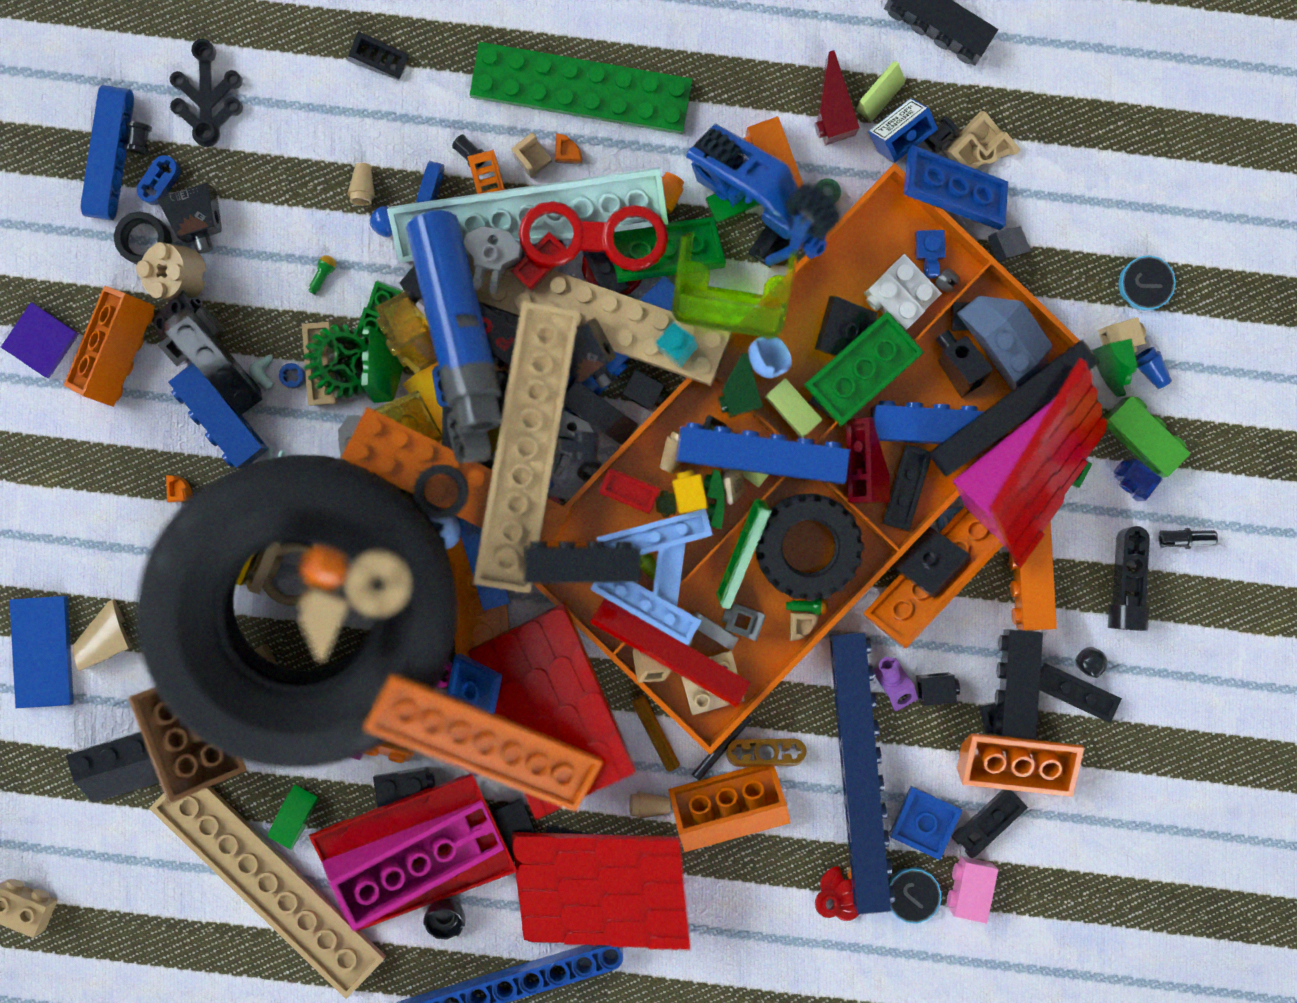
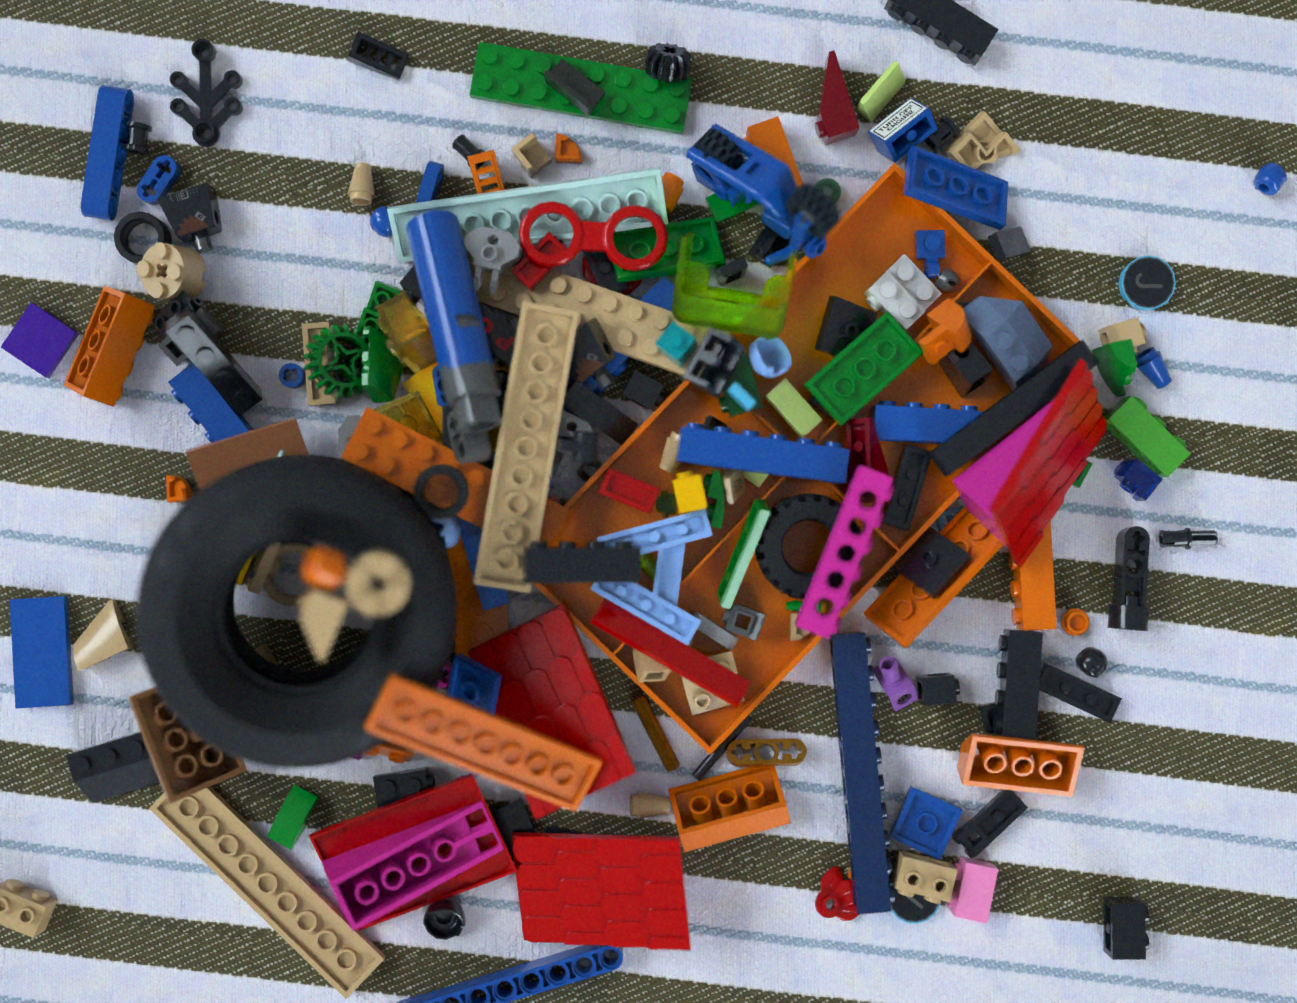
(238, 451): none -> nougat tile
(257, 374): light aqua animal -> none
(326, 265): green piece -> none
(574, 87): none -> pearl dark grey panel
(668, 63): none -> black gear
(719, 363): none -> black window
(731, 271): none -> black tile
(741, 396): none -> medium azure tile
(808, 615): none -> dark pink brick
(923, 877): none -> tan brick
(948, 331): none -> orange brick
(1075, 622): none -> orange plate
(1125, 928): none -> black brick
(1270, 179): none -> blue piece

